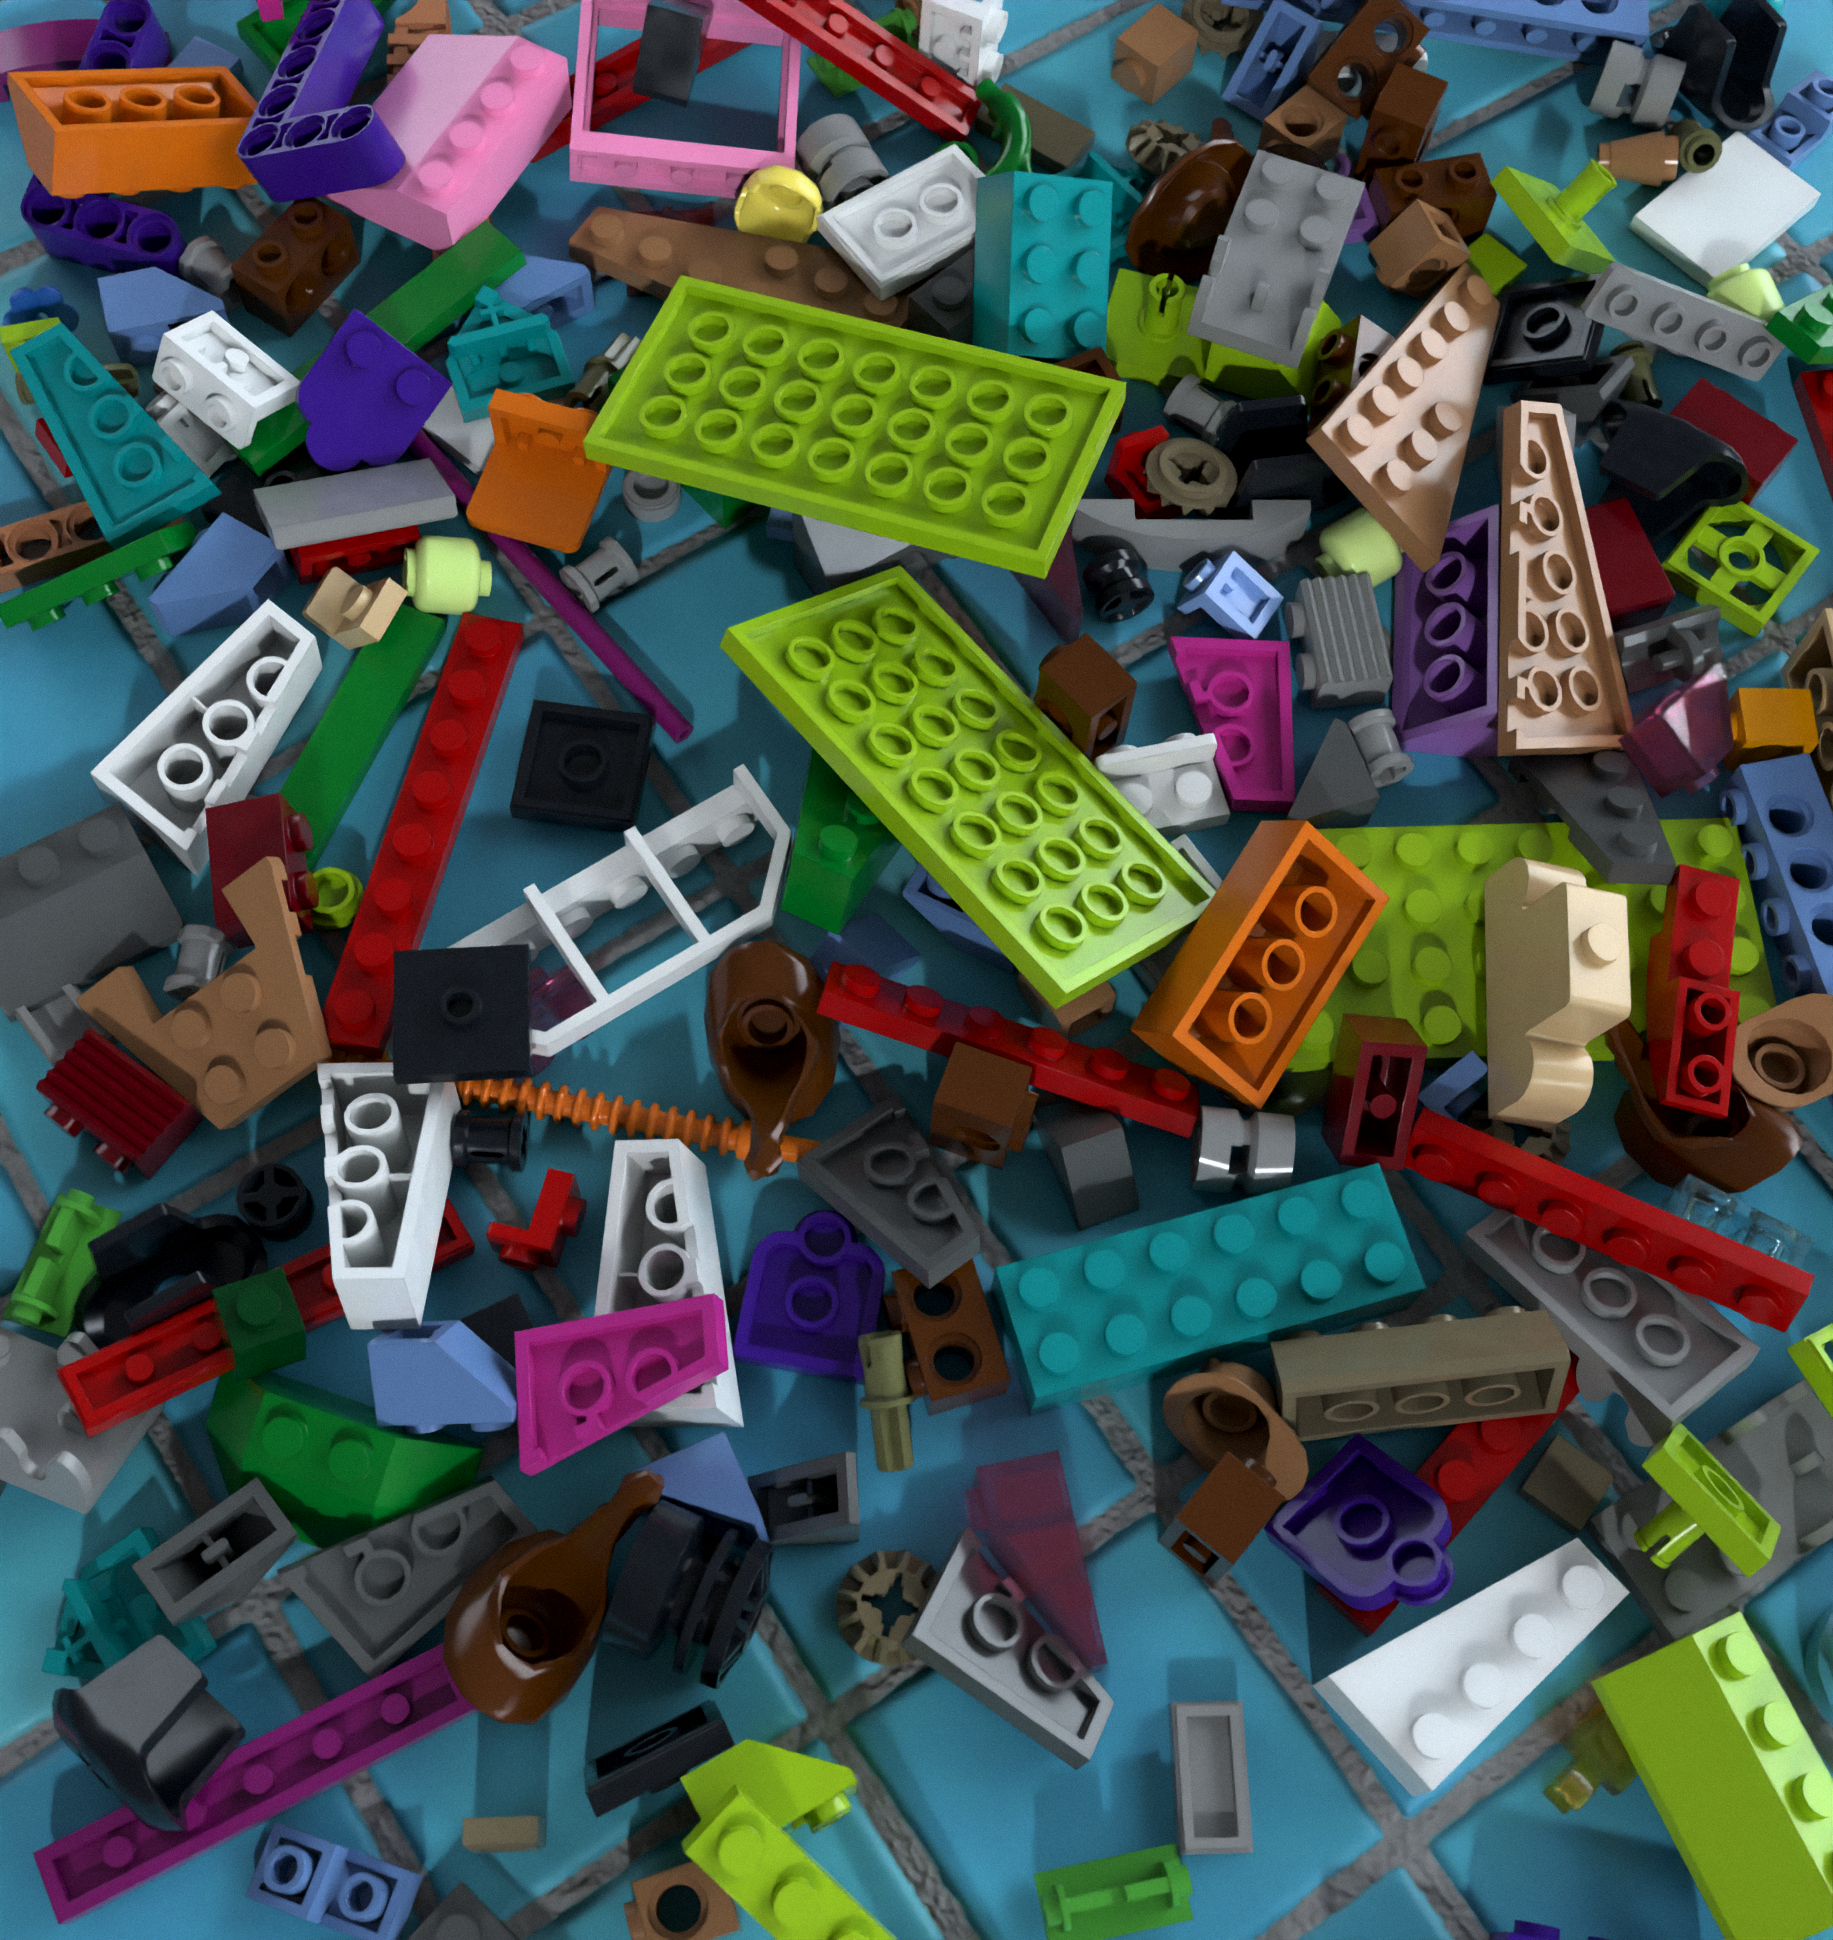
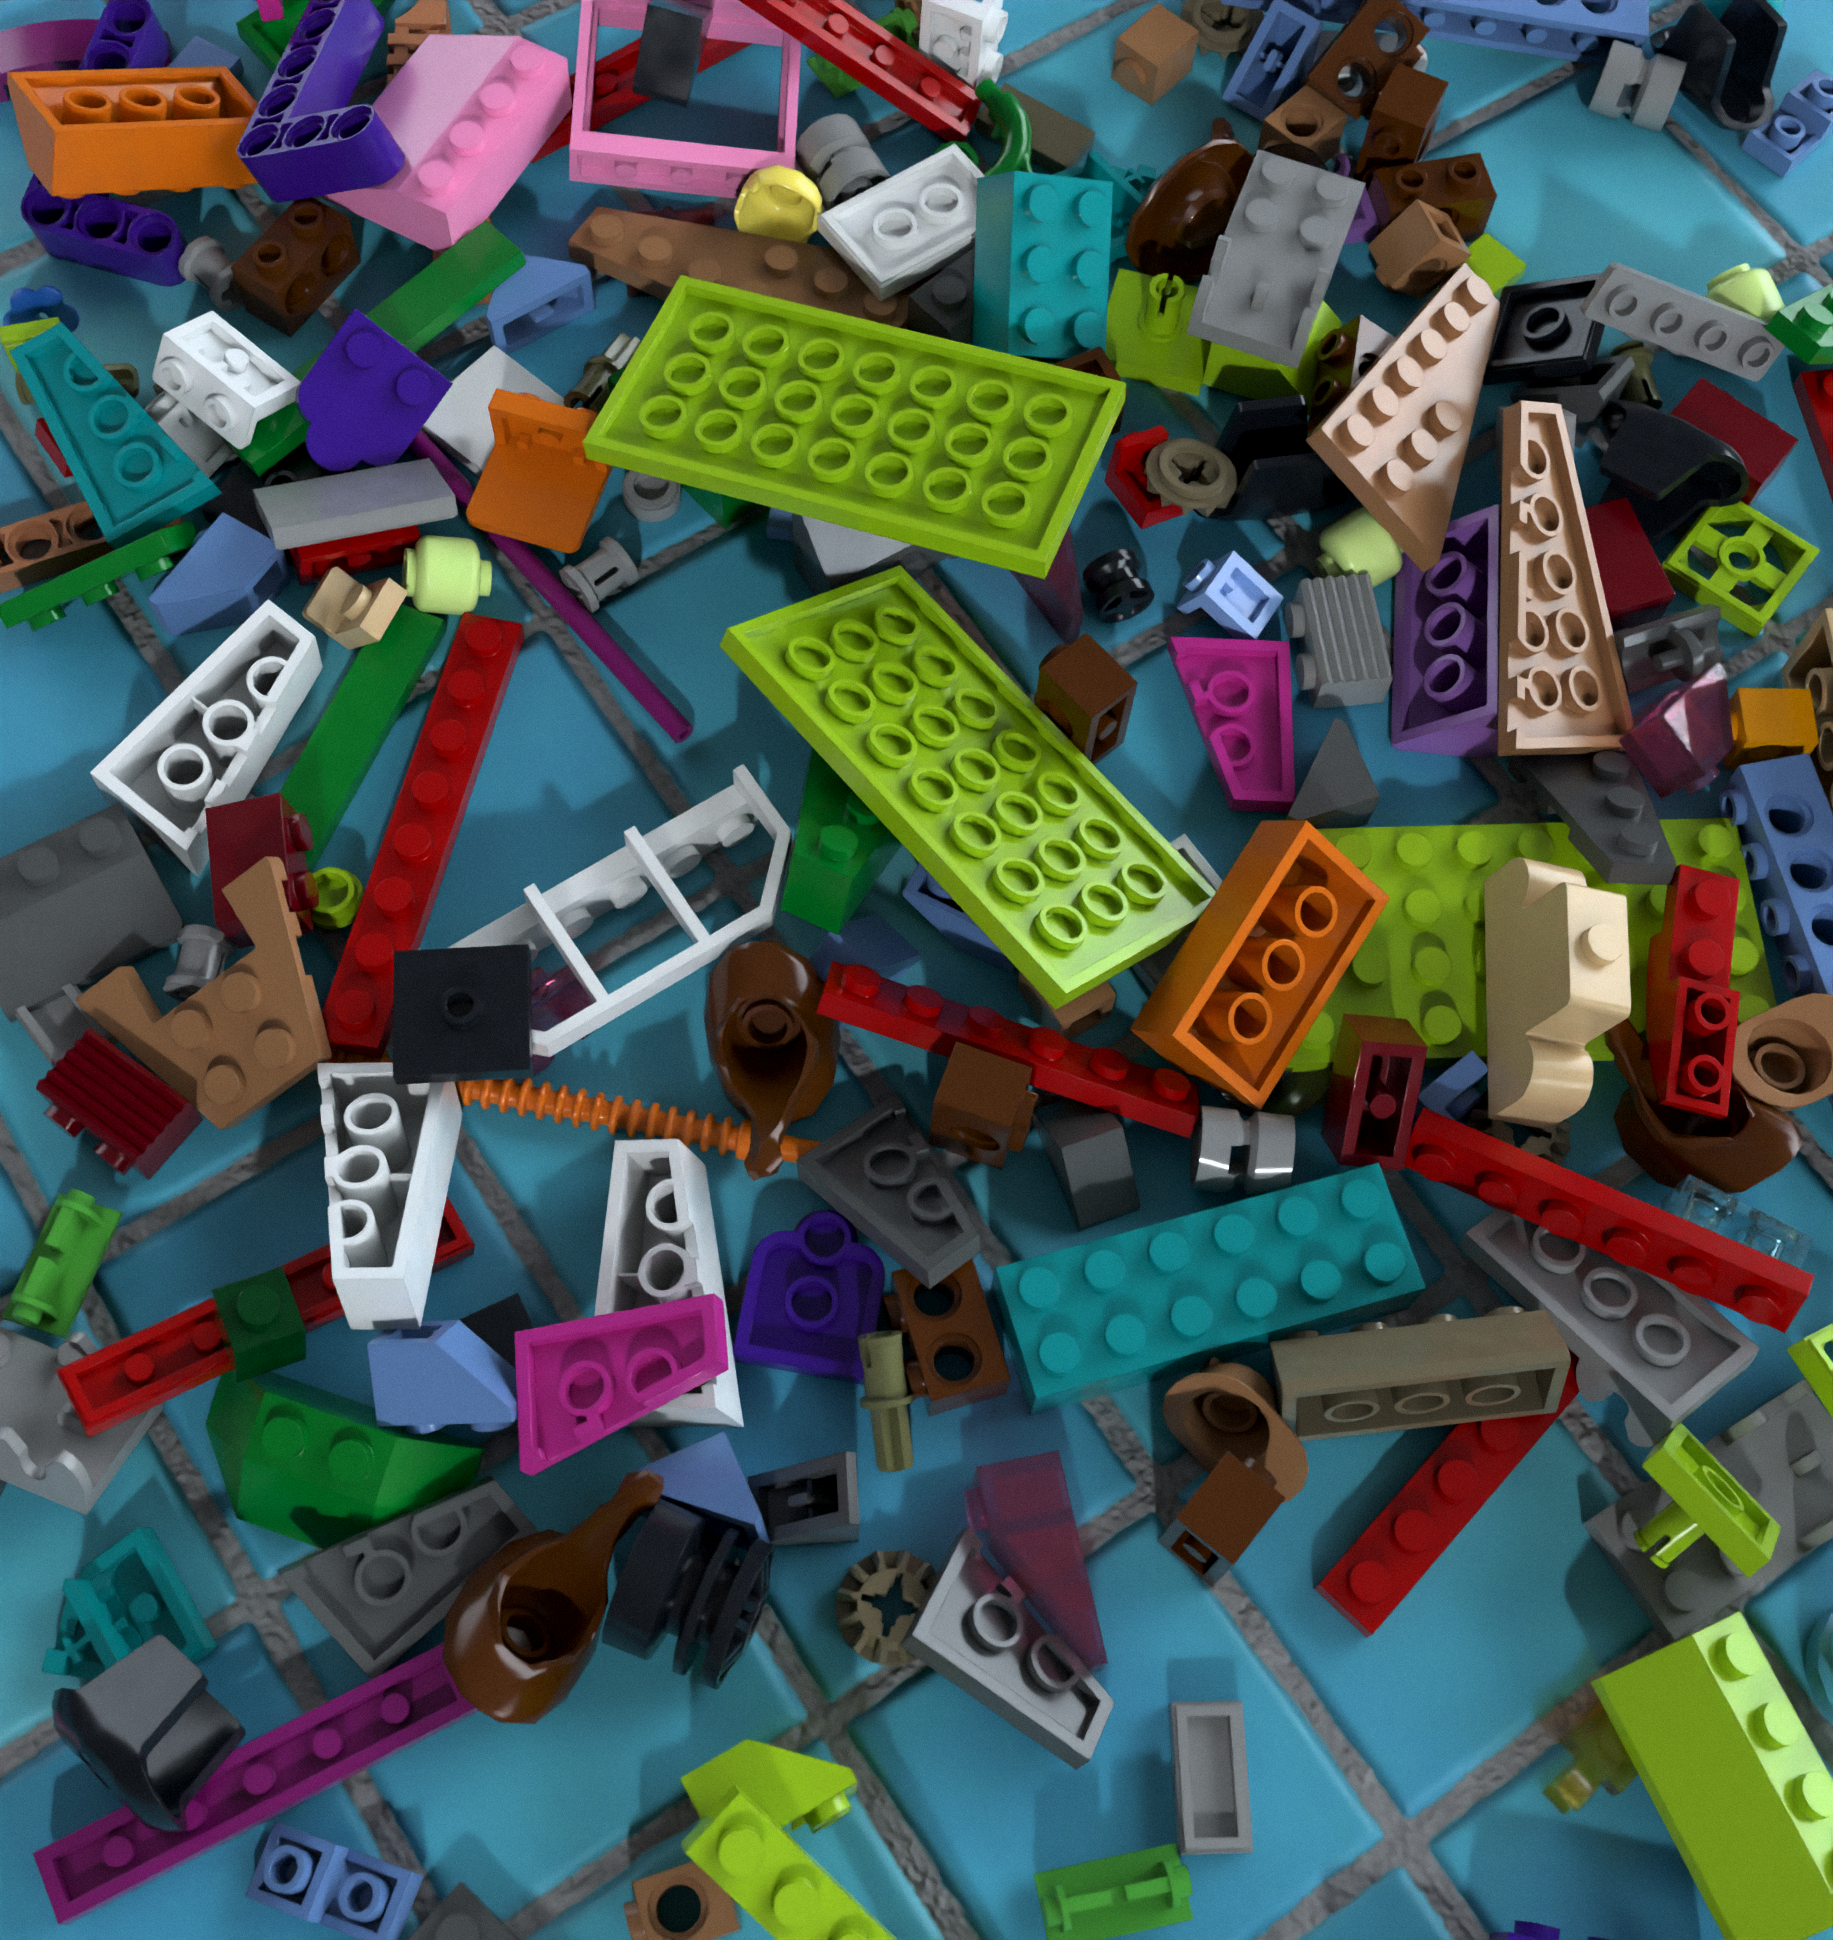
(146, 305): medium blue slope -> none
(147, 1251): black piece -> none
(217, 1555): dark grey slope -> none
(268, 1189): black wheel -> none
(491, 1140): black bush -> none
(504, 1834): dark tan tile -> none
(505, 351): teal slope -> none
(556, 1216): red bracket -> none
(583, 766): black plate -> none
(656, 1758): black plate -> none
(1159, 144): dark tan gear -> none
(1170, 782): white bracket -> none
(1183, 543): light grey slope -> none
(1198, 409): light grey bush -> none
(1368, 1531): dark purple plate -> none
(1380, 747): light grey bush -> none
(1461, 1673): white wedge -> none
(1557, 216): lime tile -> none
(1565, 1484): dark tan tile -> none
(1641, 158): medium nougat cone -> none
(1698, 146): olive pin -> none
(1725, 213): white tile -> none

